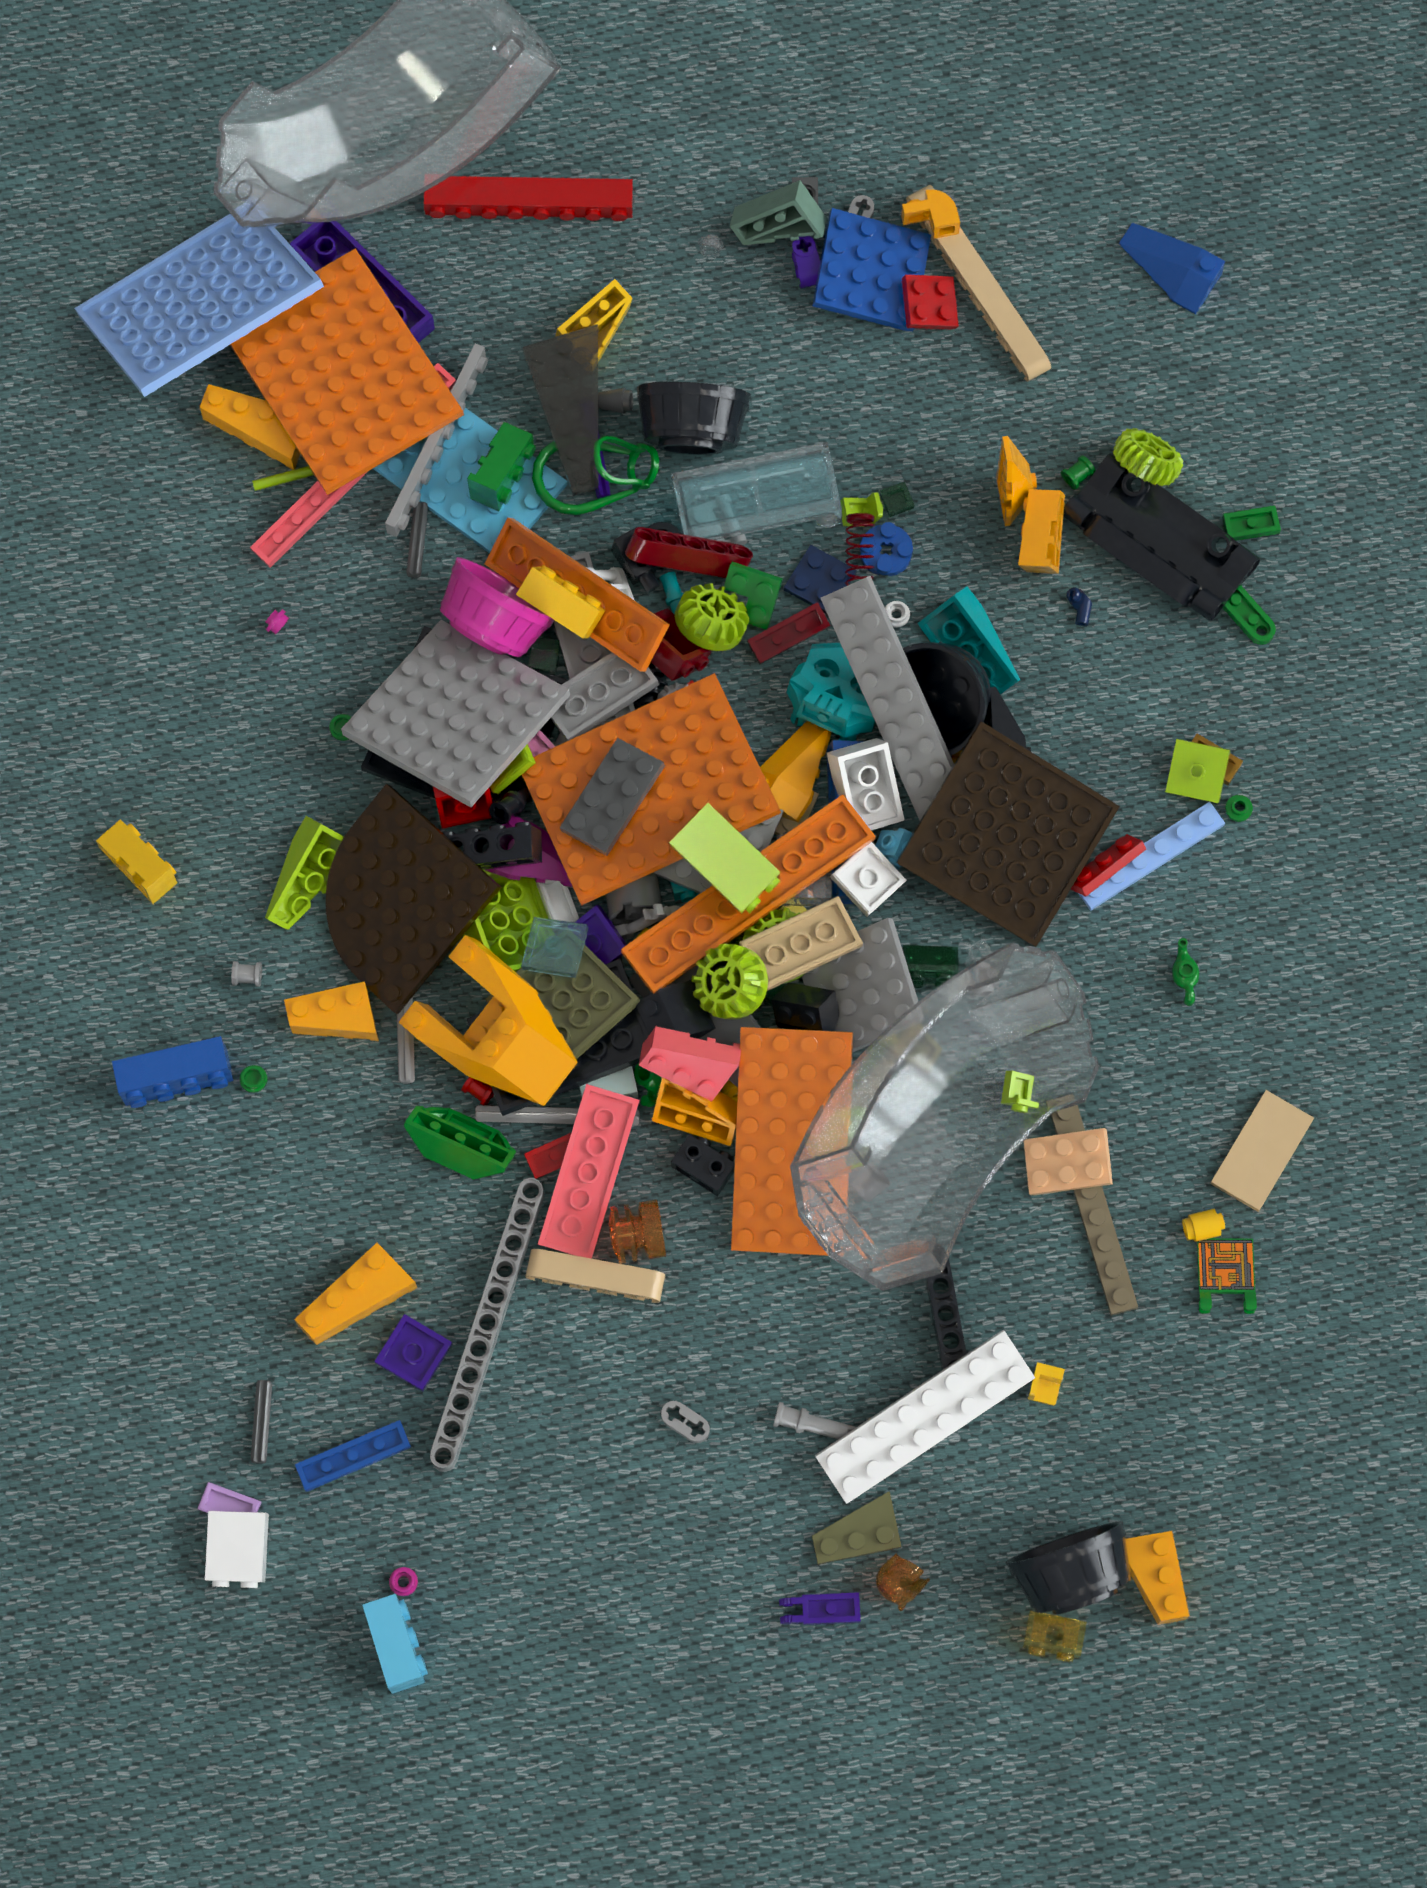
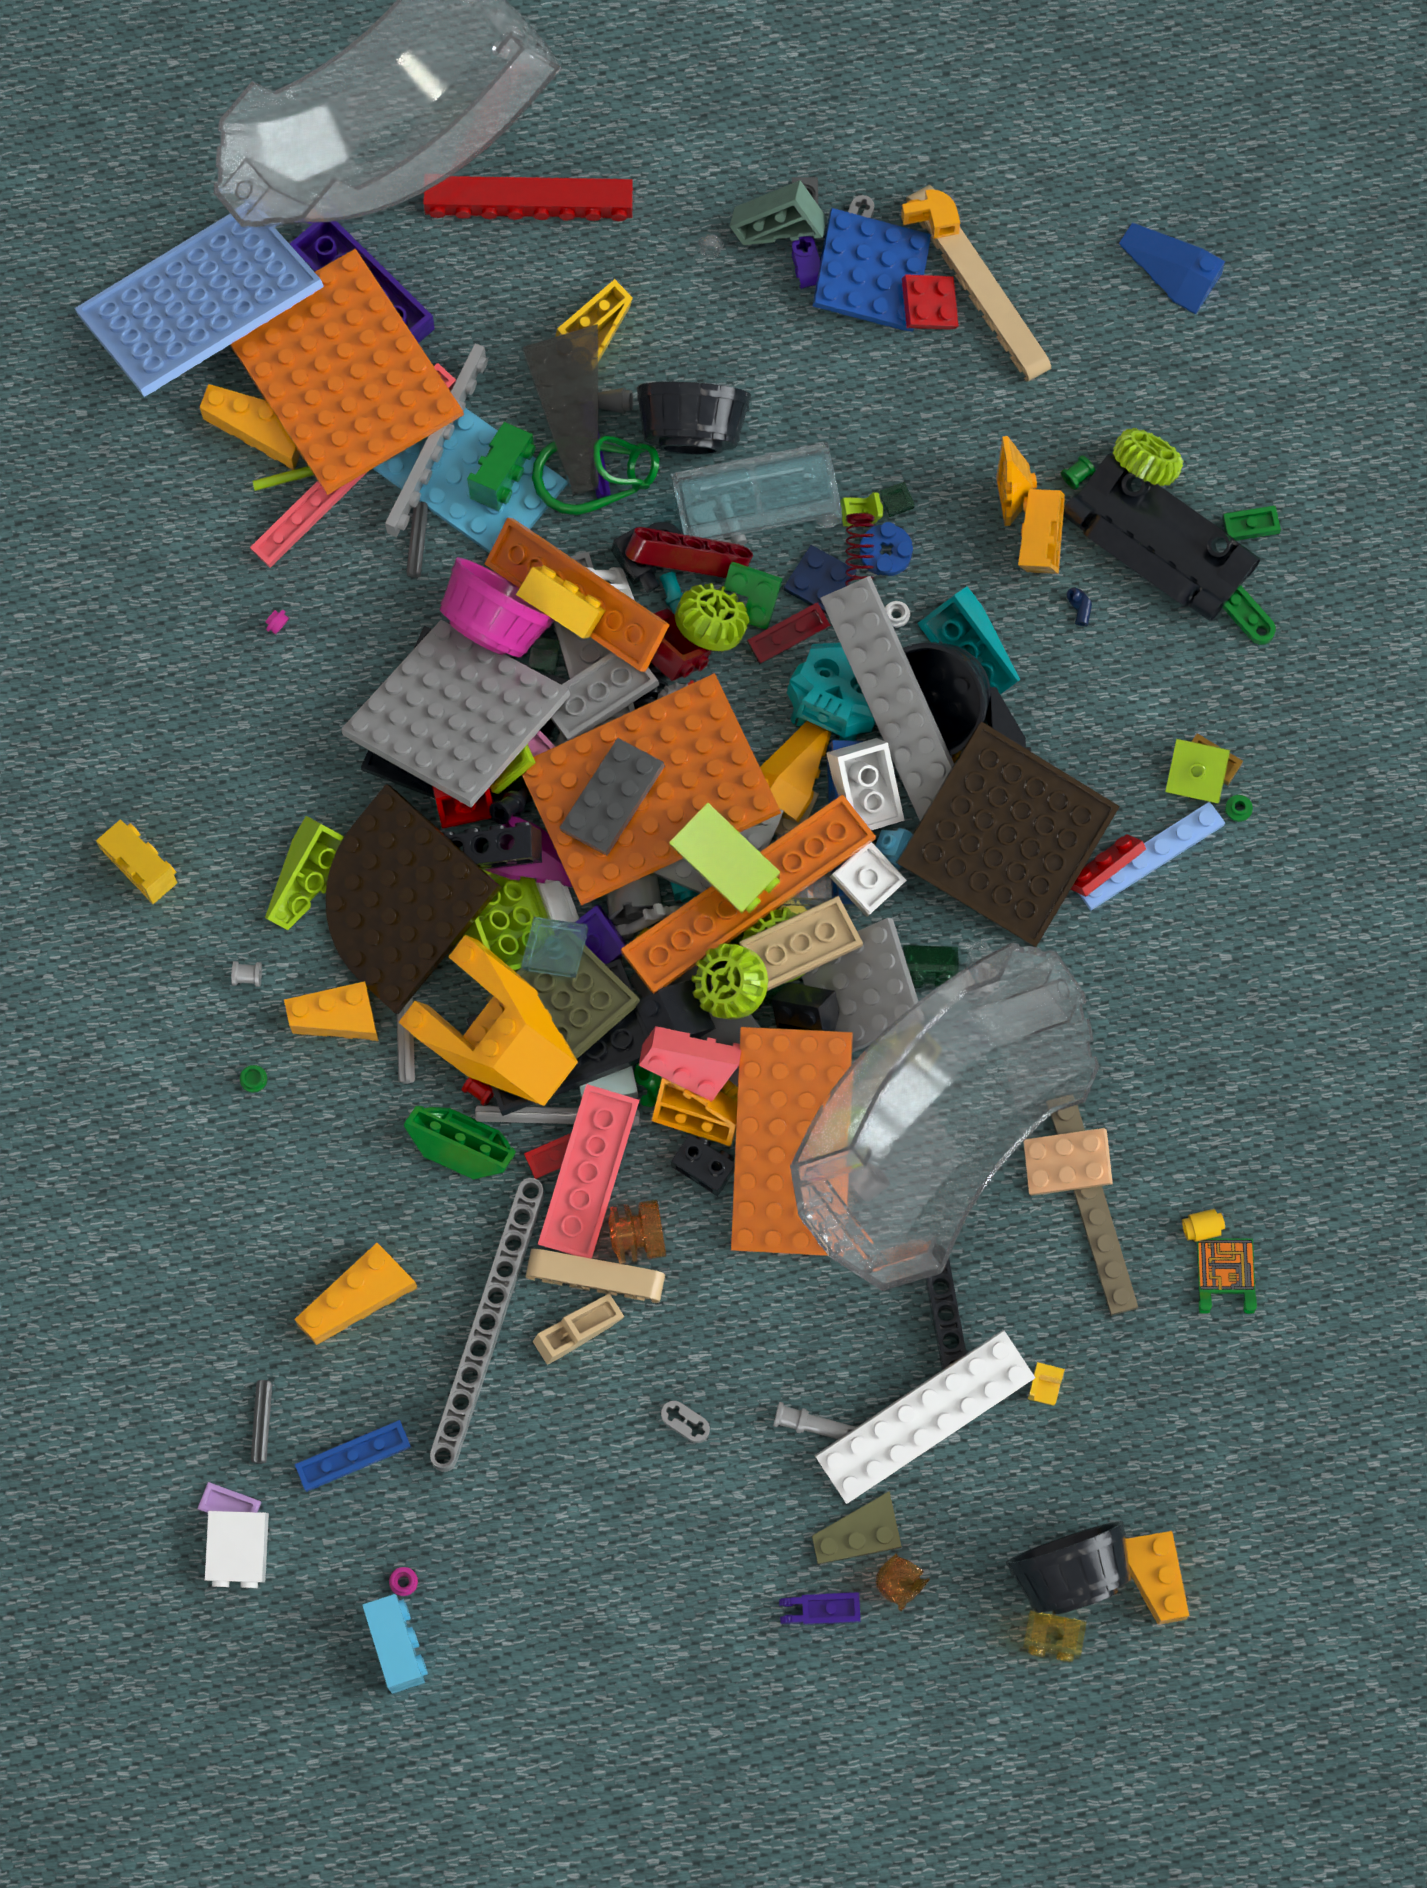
(173, 1072): blue brick -> none
(336, 725): green plate -> none
(413, 1352): dark purple plate -> none
(577, 1328): none -> tan slope
(1018, 1092): lime bracket -> none
(1185, 972): green piece -> none
(1262, 1151): tan tile -> none

